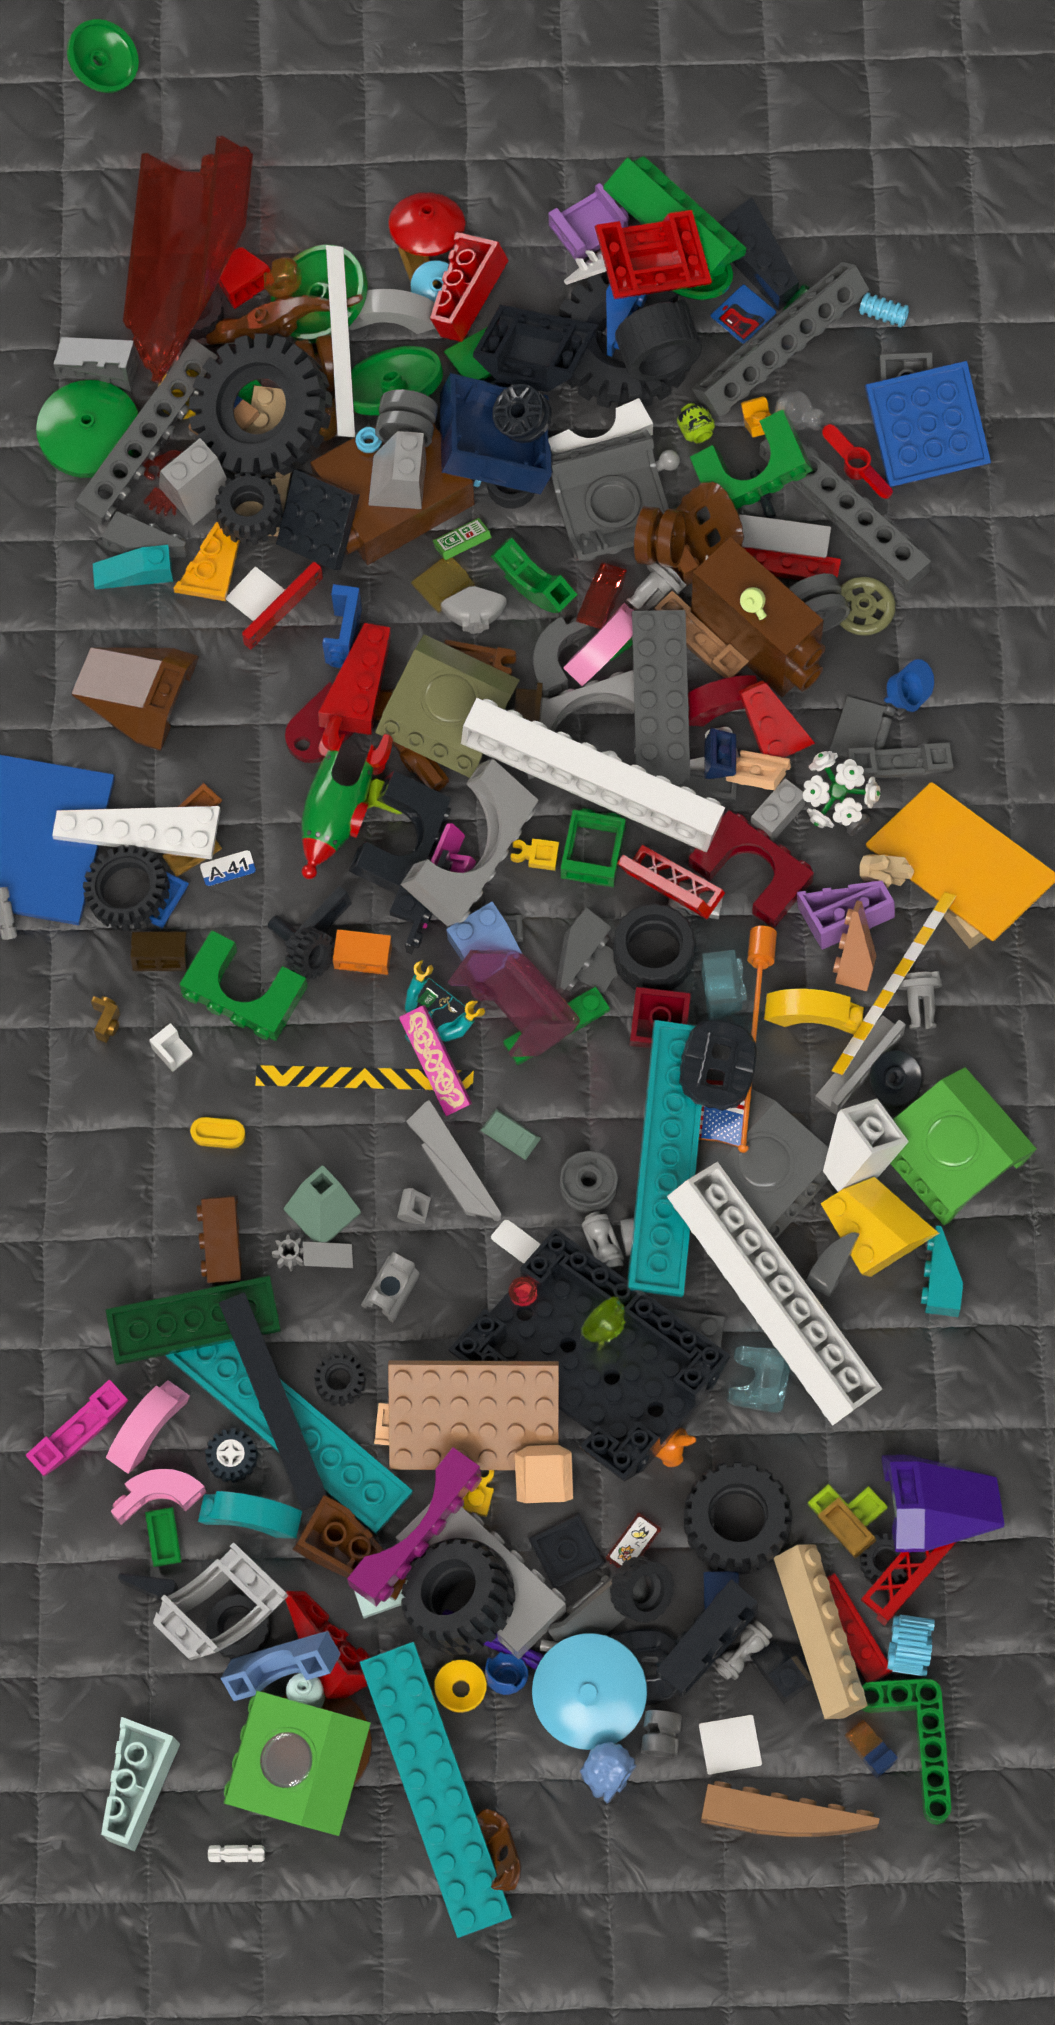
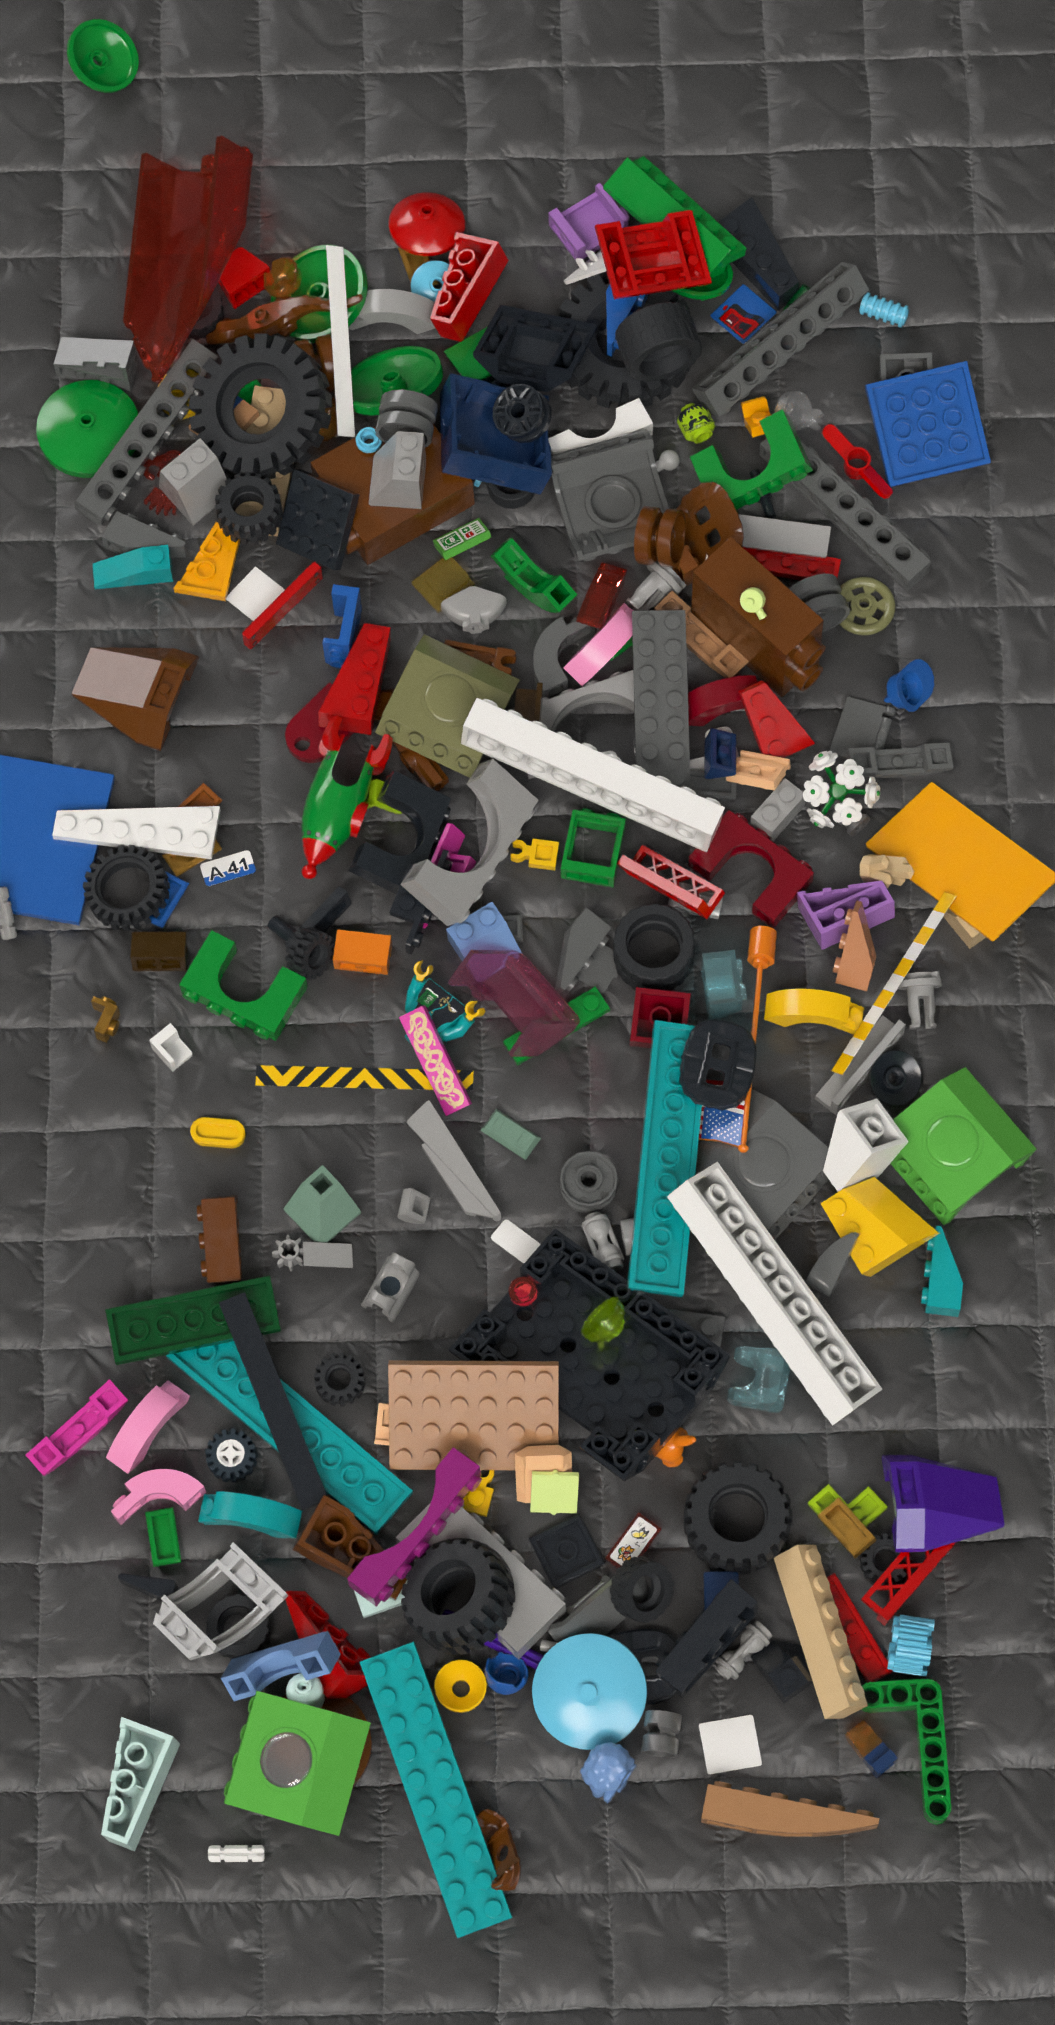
(554, 1492): none -> yellowish green piece

